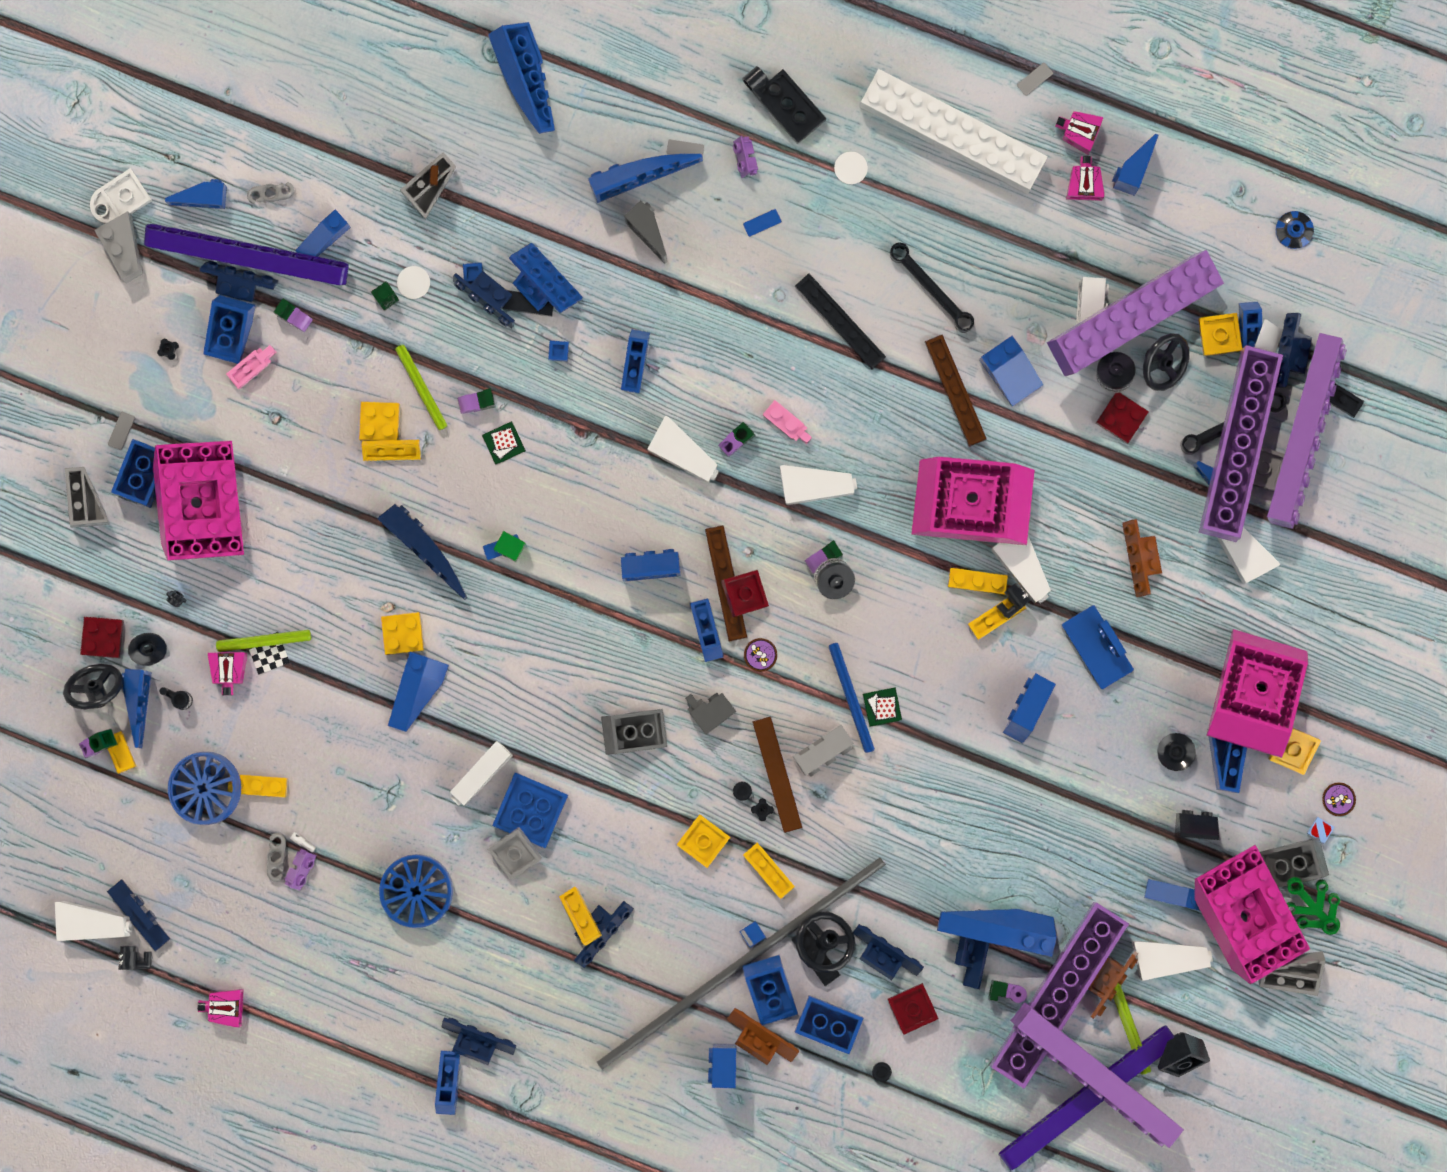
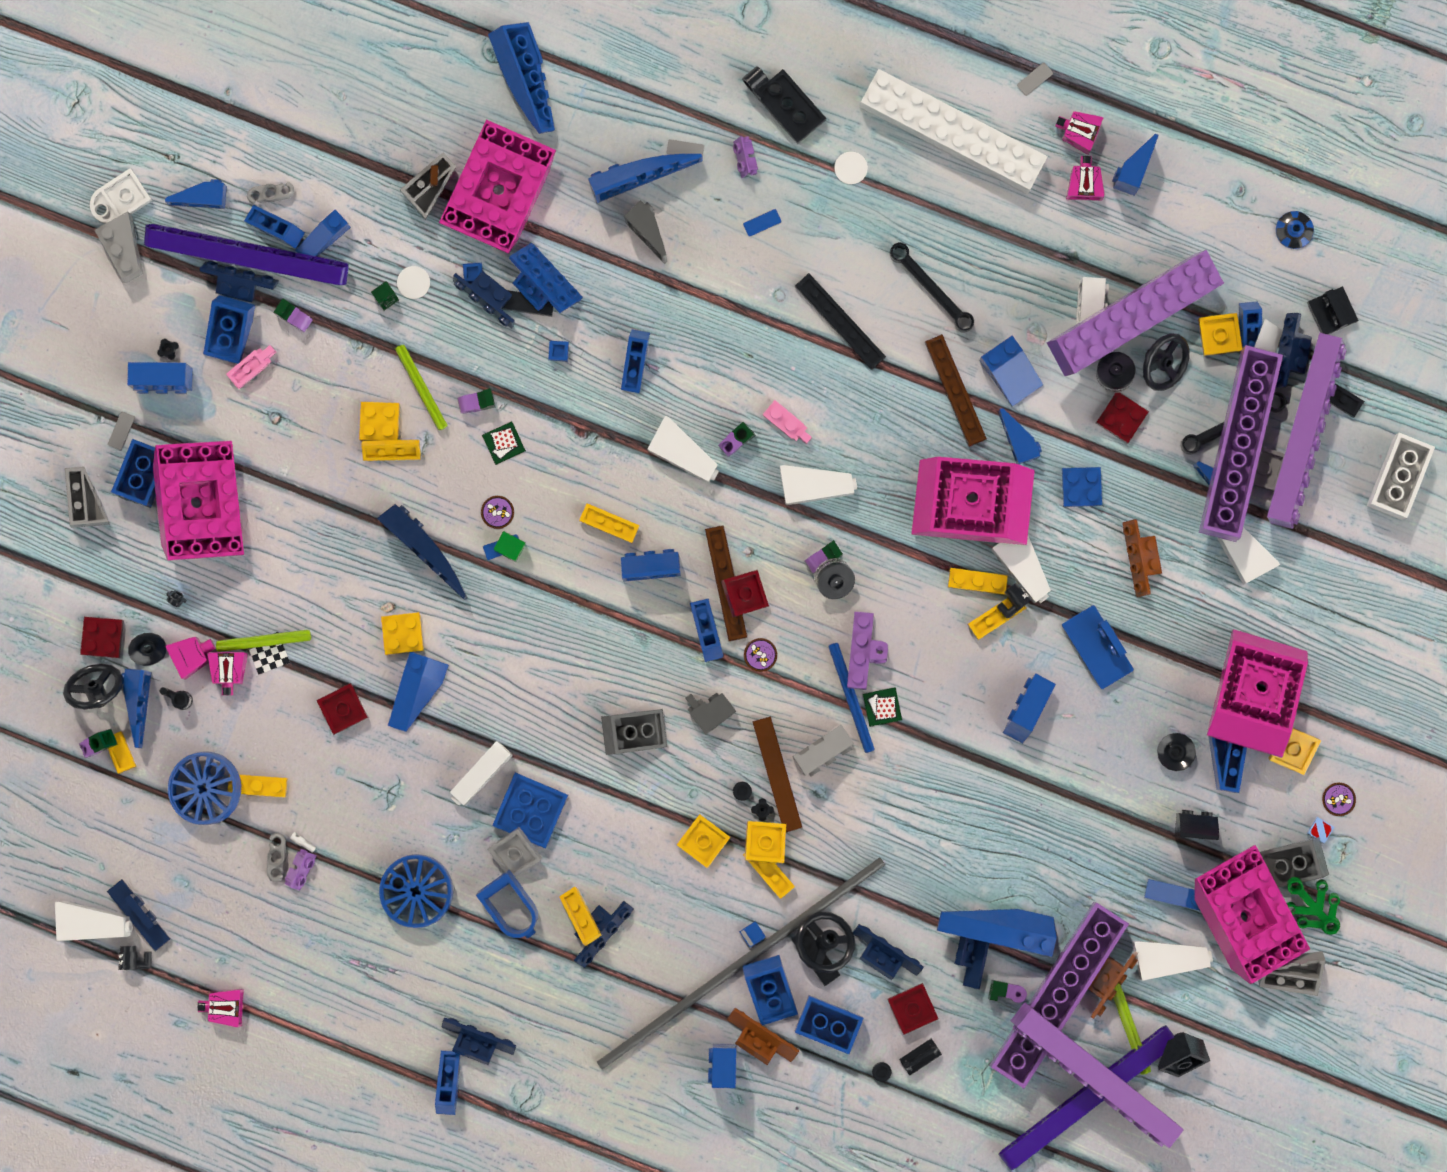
(159, 377): none -> blue brick
(190, 655): none -> dark pink torso
(274, 226): none -> blue slope
(342, 708): none -> dark red plate
(495, 160): none -> dark pink slope
(495, 886): none -> blue window
(497, 512): none -> sticker
(609, 523): none -> yellow plate
(765, 842): none -> yellow plate
(864, 651): none -> medium lavender plate
(920, 1056): none -> black hinge
(1020, 441): none -> blue slope
(1081, 487): none -> blue plate
(1332, 311): none -> black bracket
(1400, 476): none -> white brick

